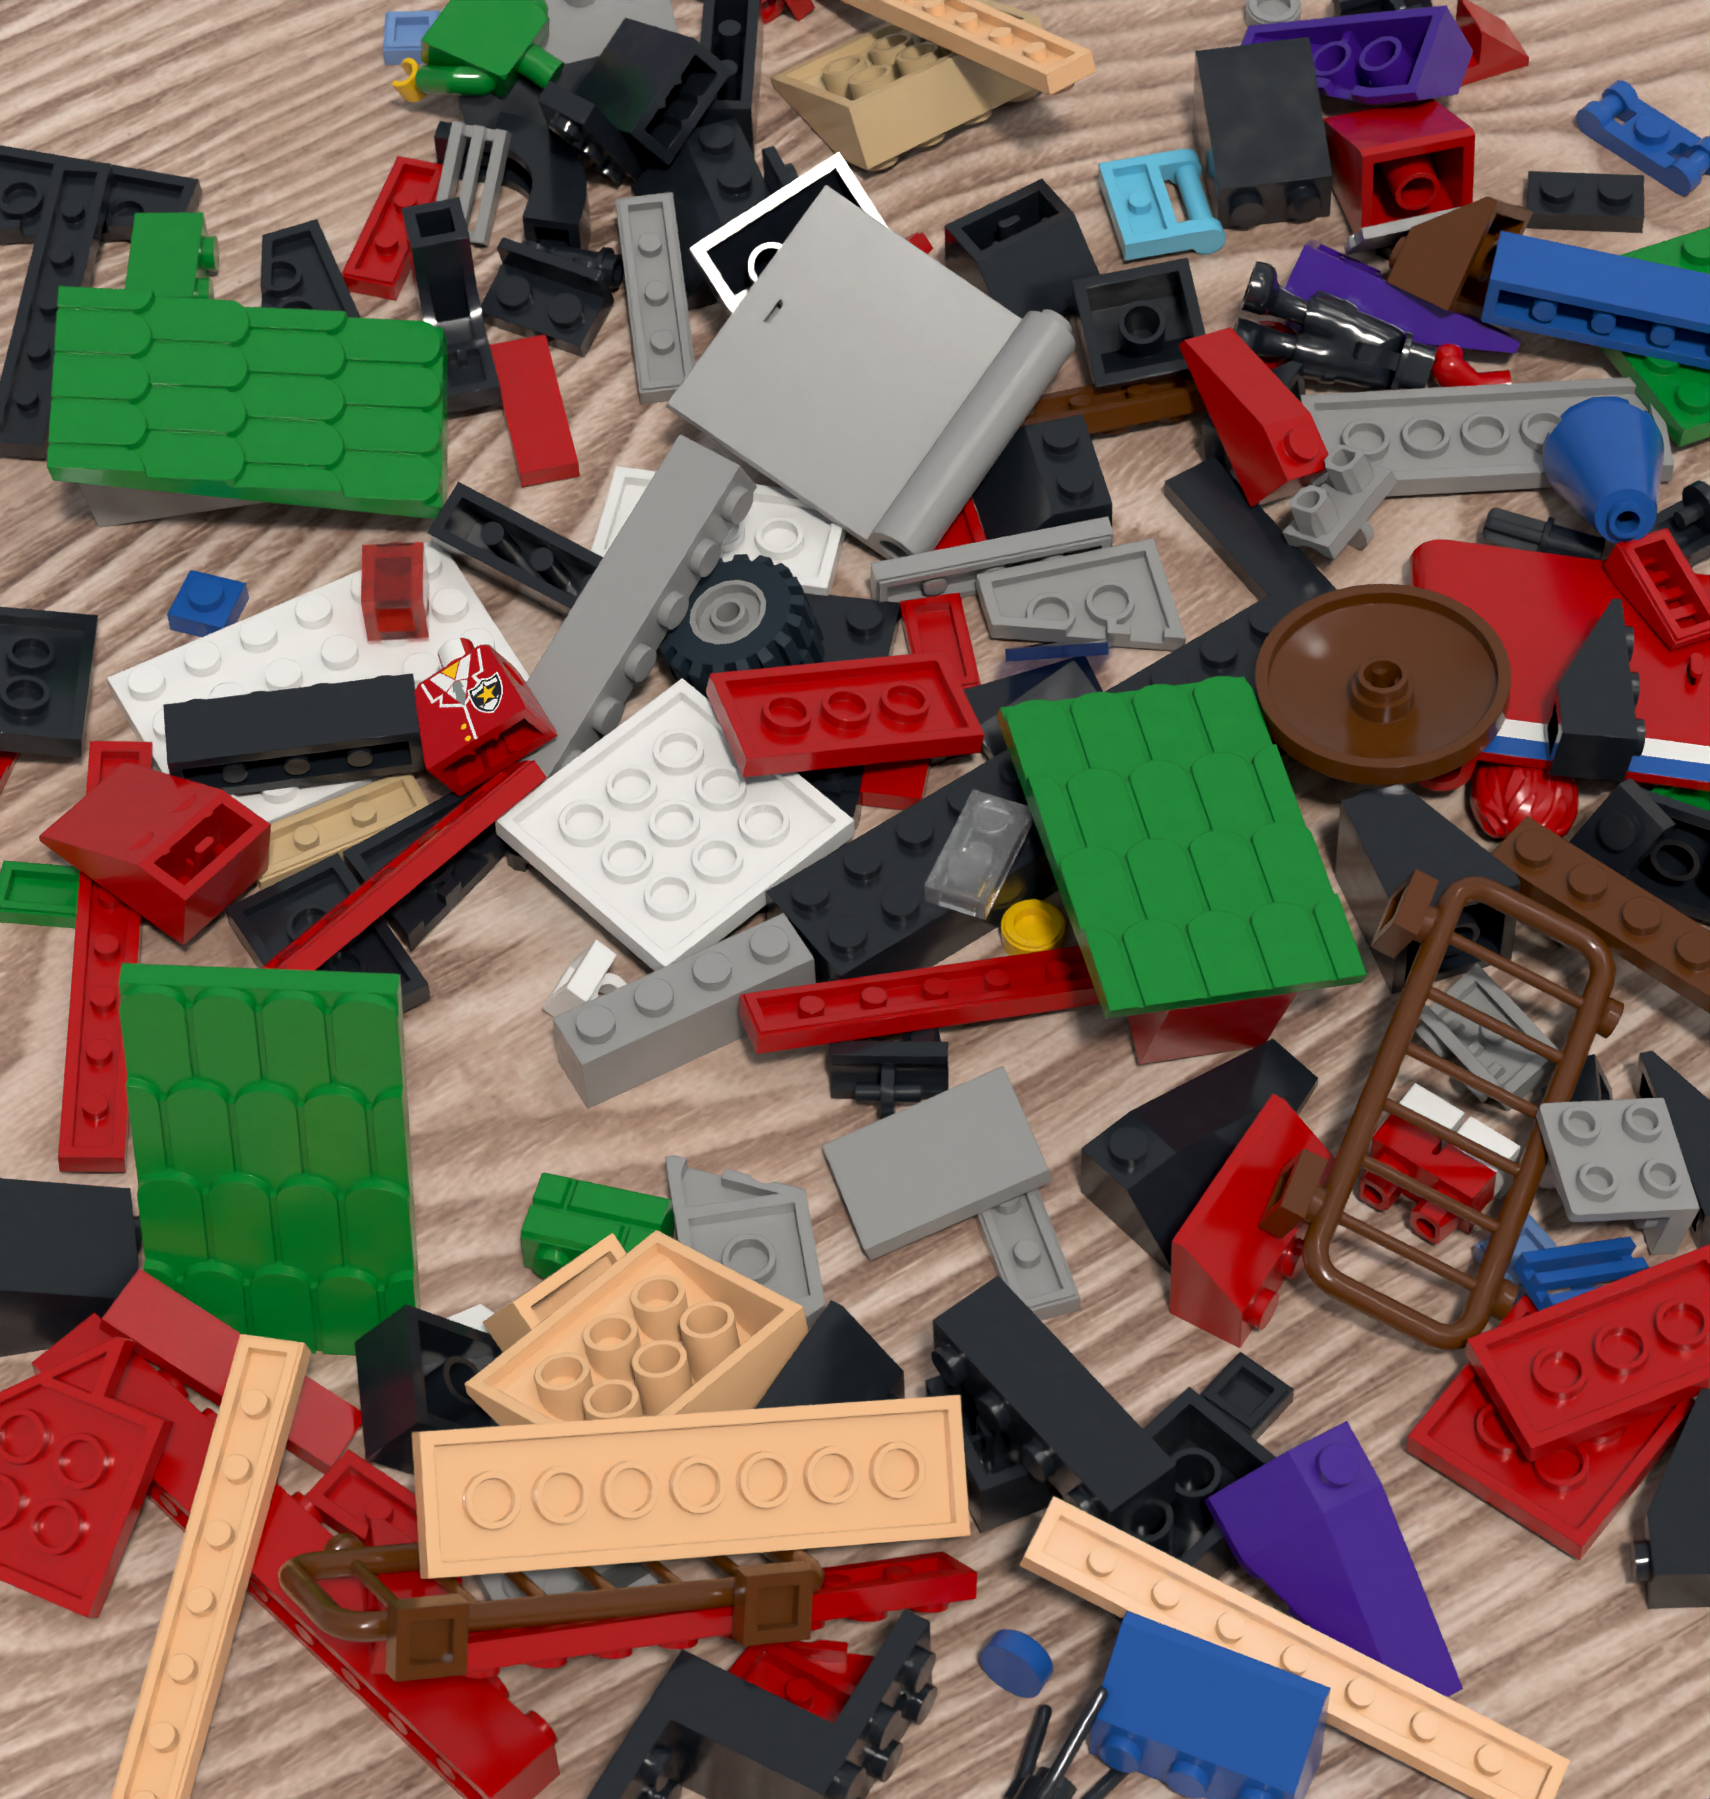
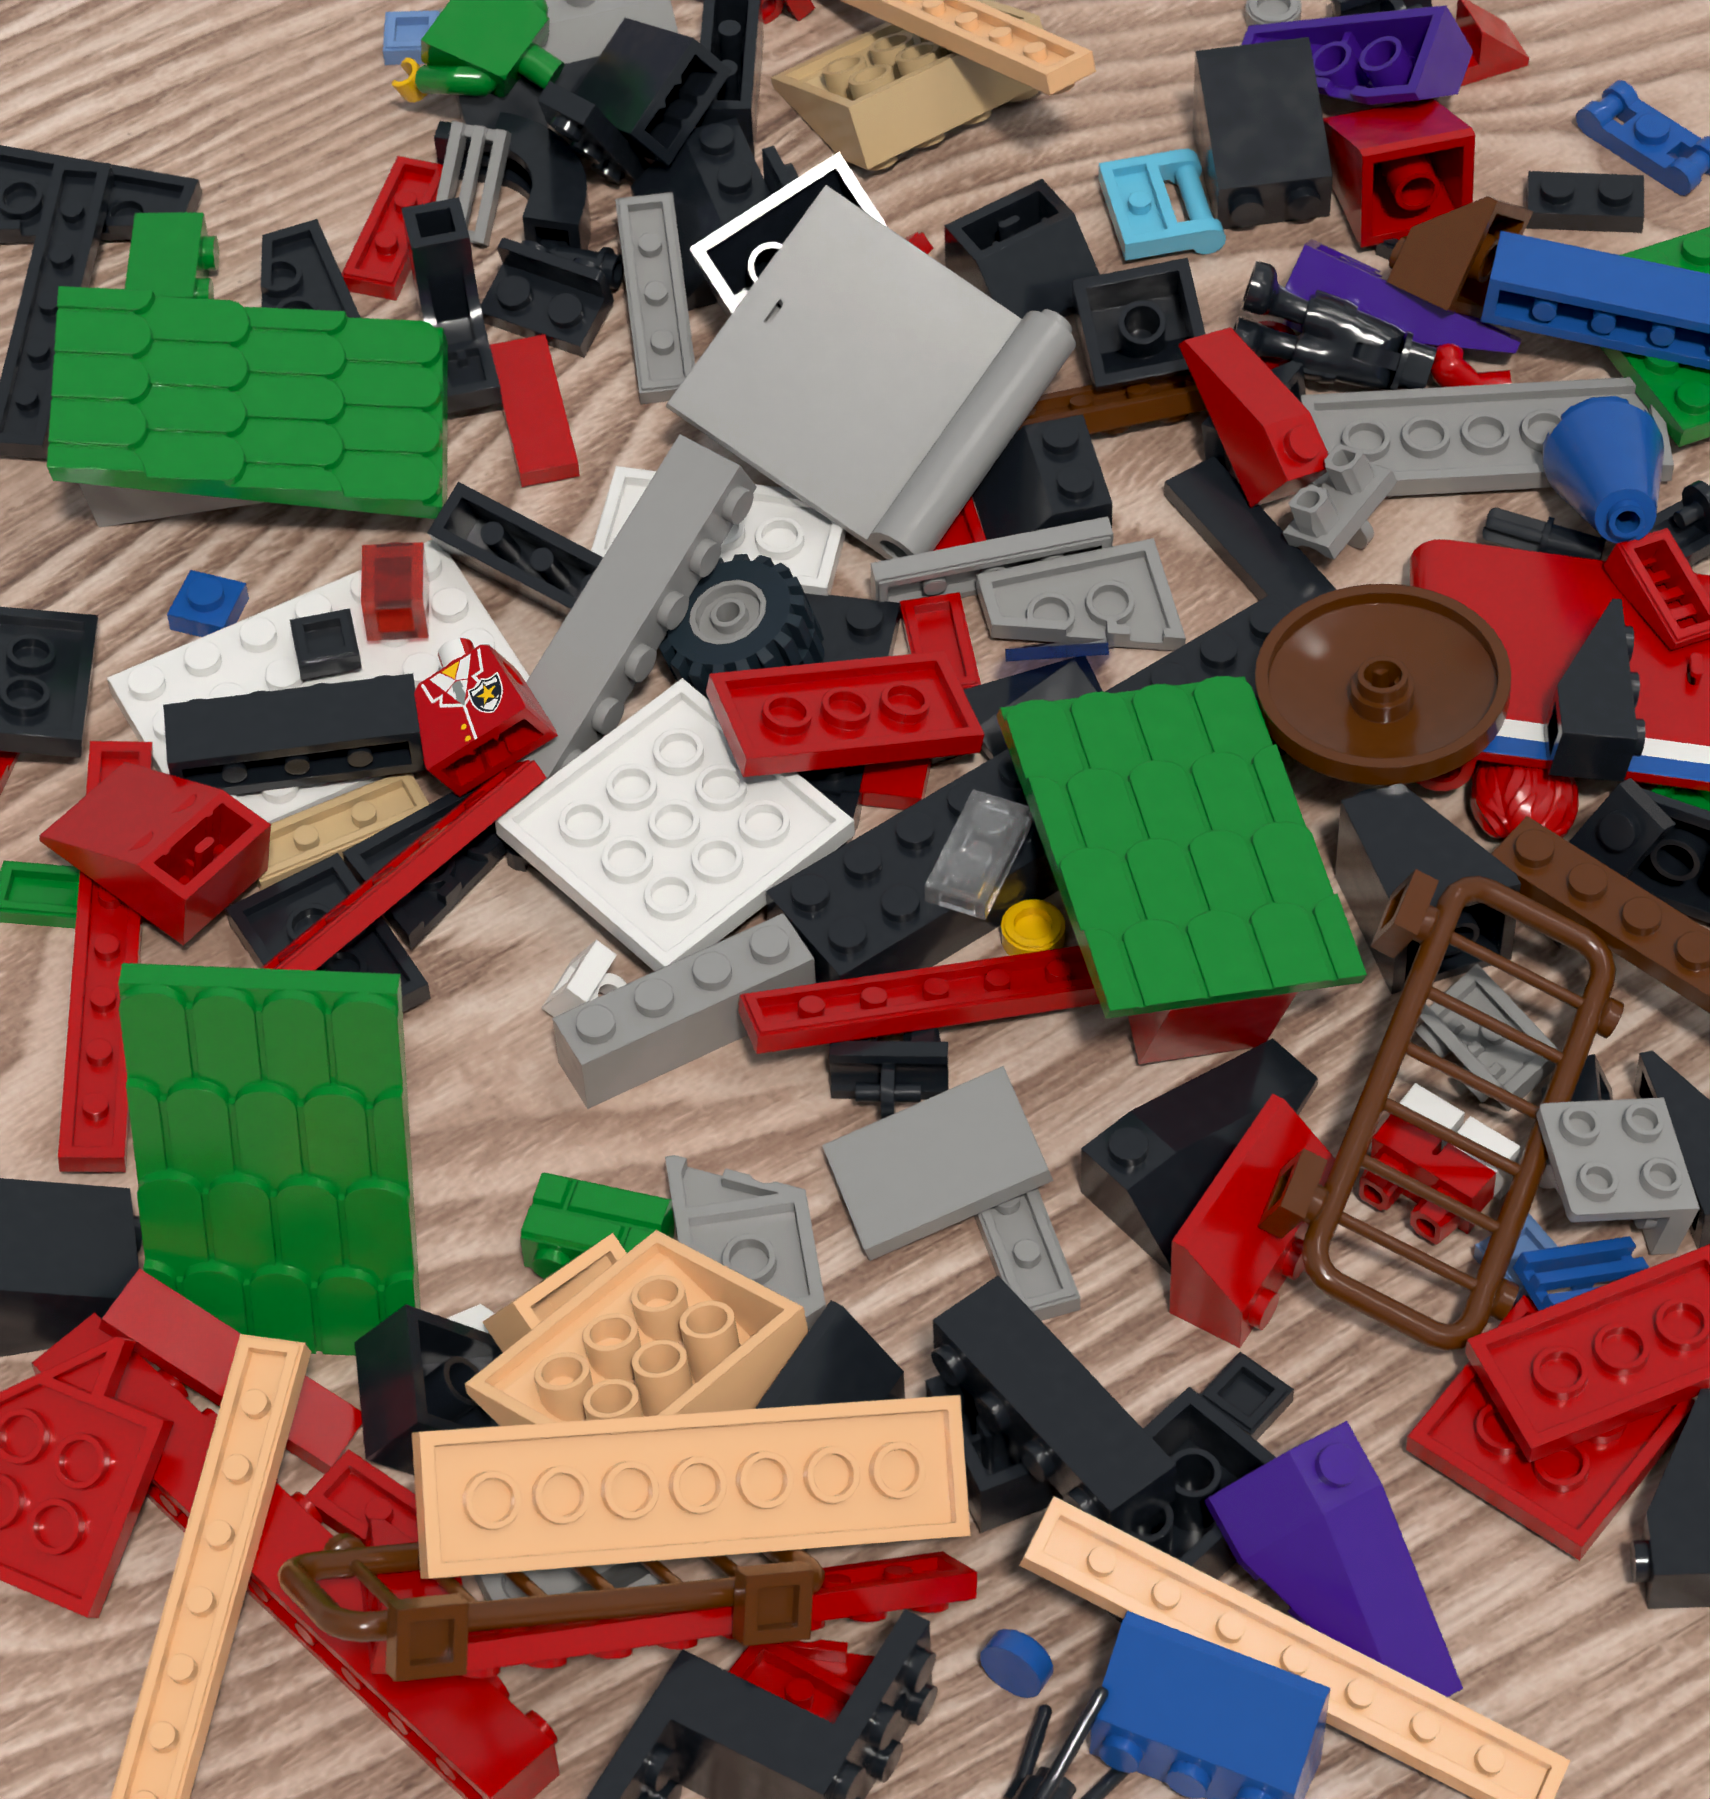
(325, 644): none -> black tile
(1386, 233): light grey piece -> none

